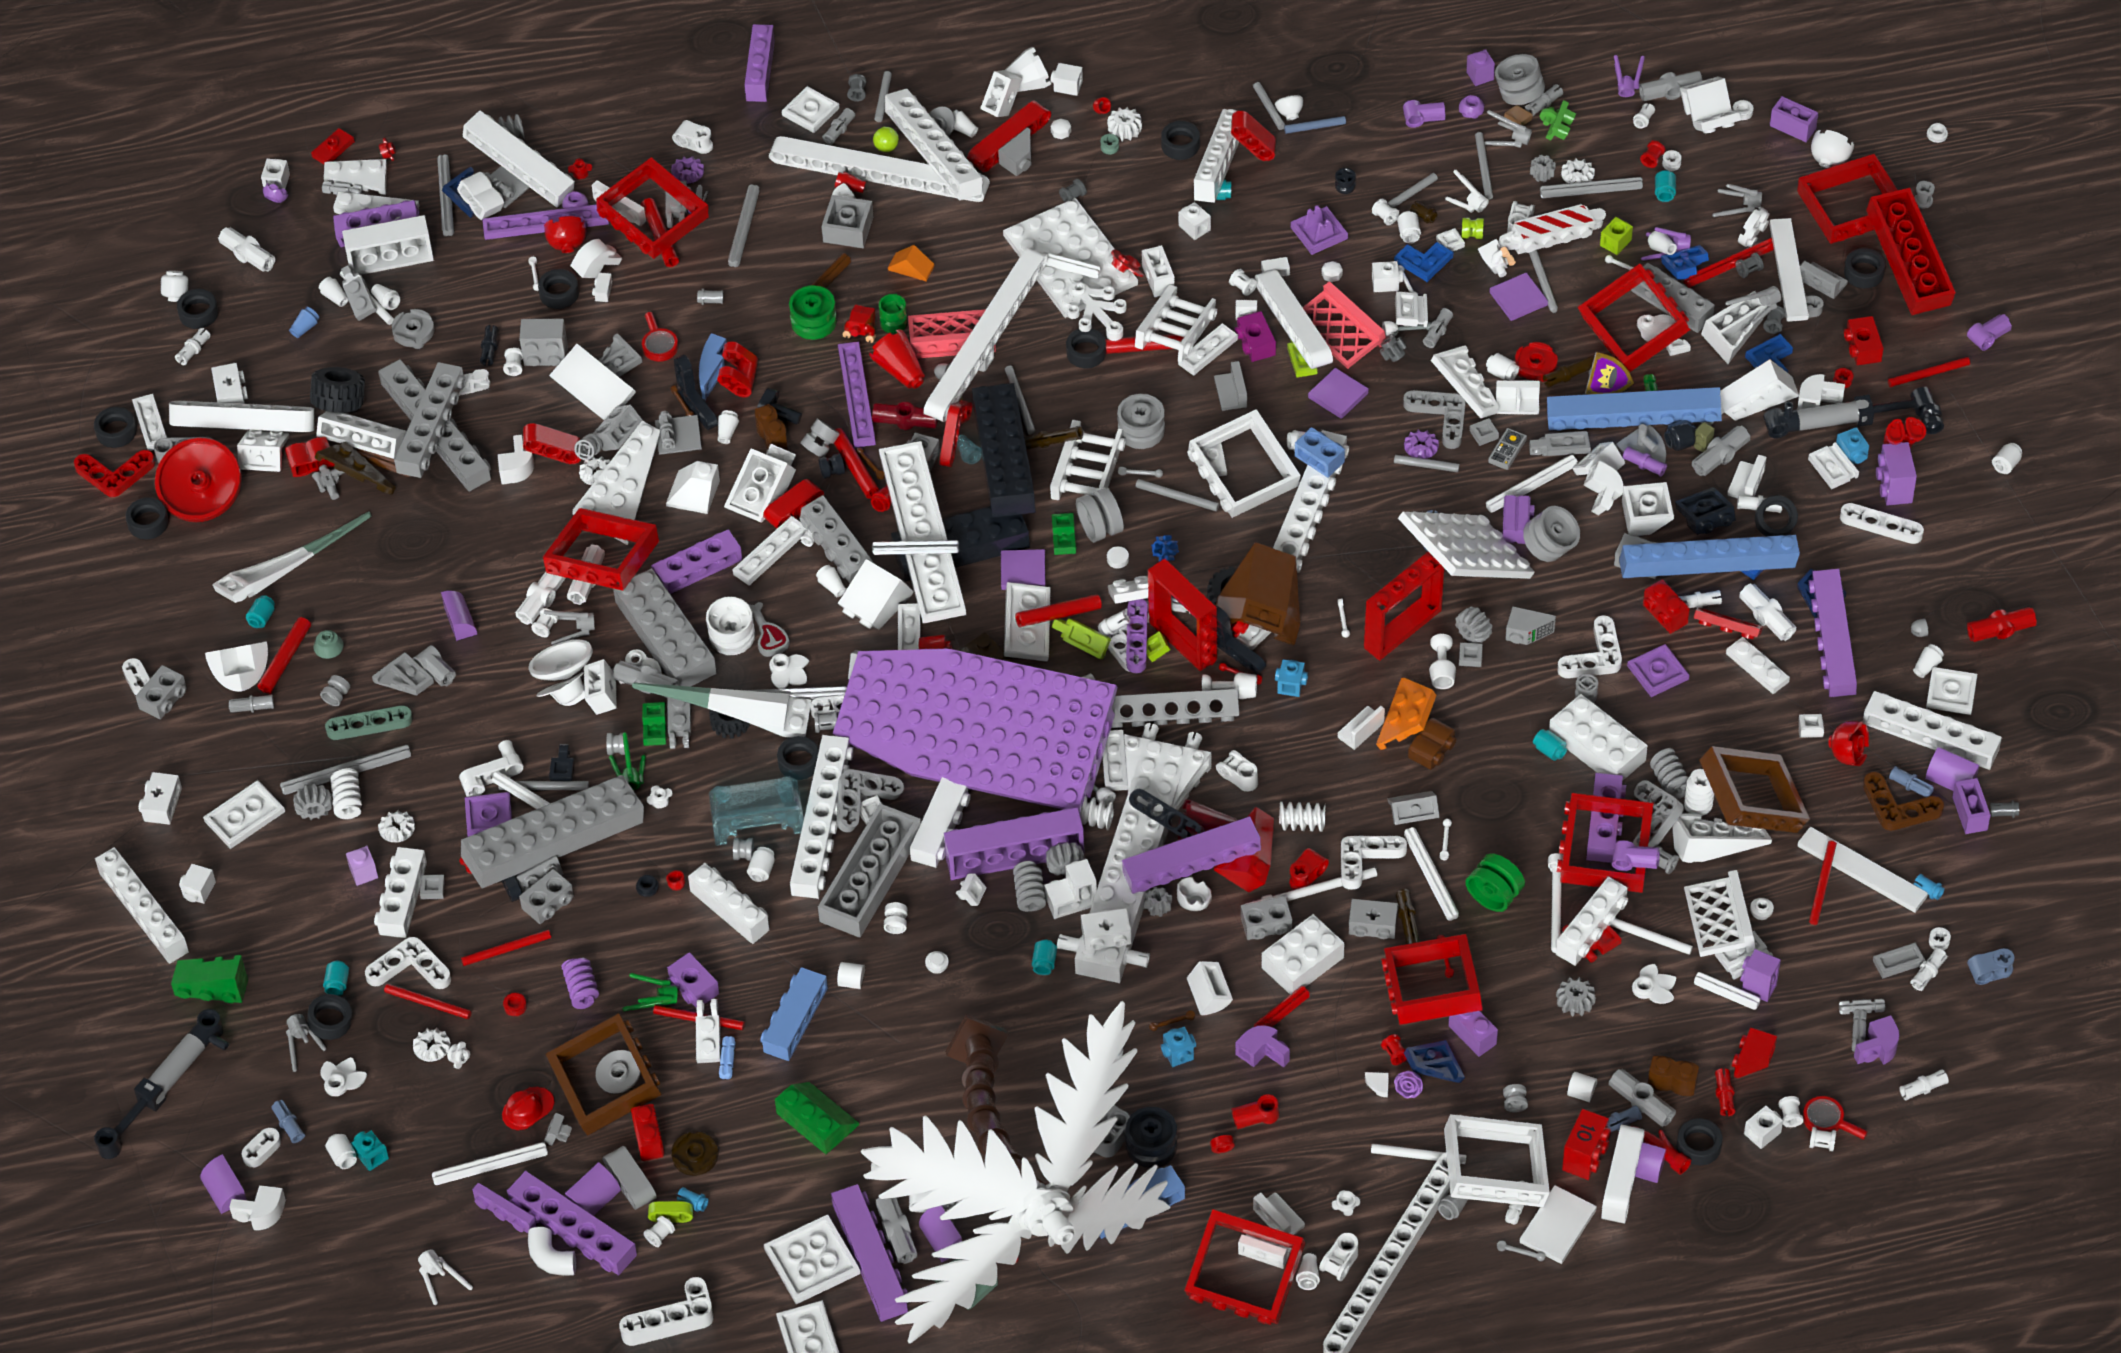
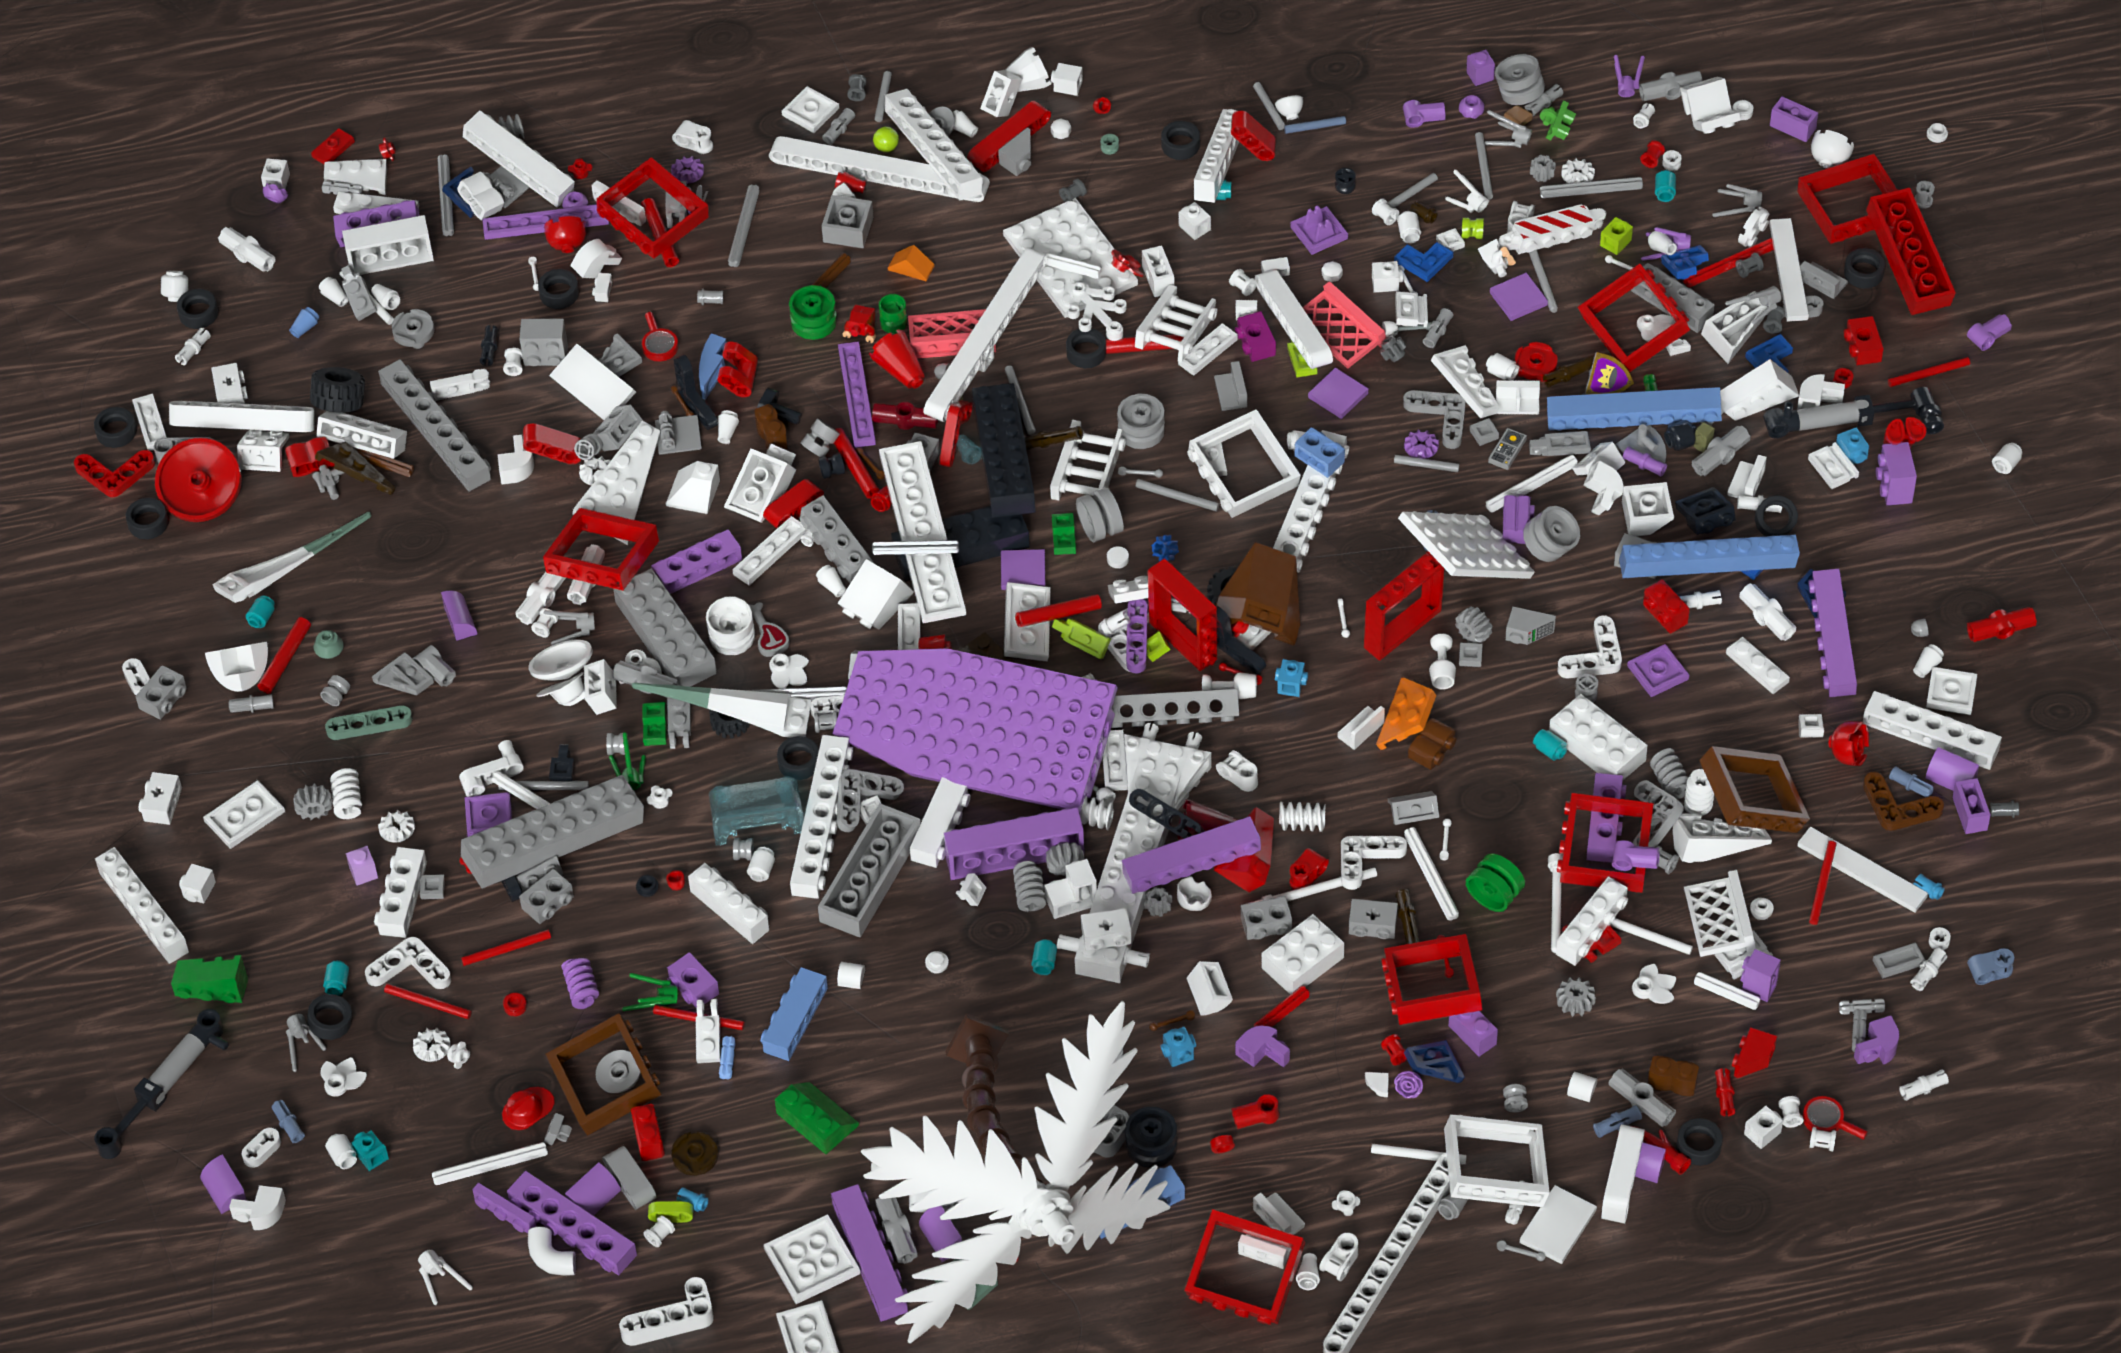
(359, 765): light grey axle -> none
(429, 420): light grey brick -> none
(759, 63): medium lavender brick -> none
(895, 921): white wheel -> none
(1124, 123): white gear -> none
(1586, 1144): red brick -> none
(1728, 623): plate -> none
(1882, 520): white beam -> none

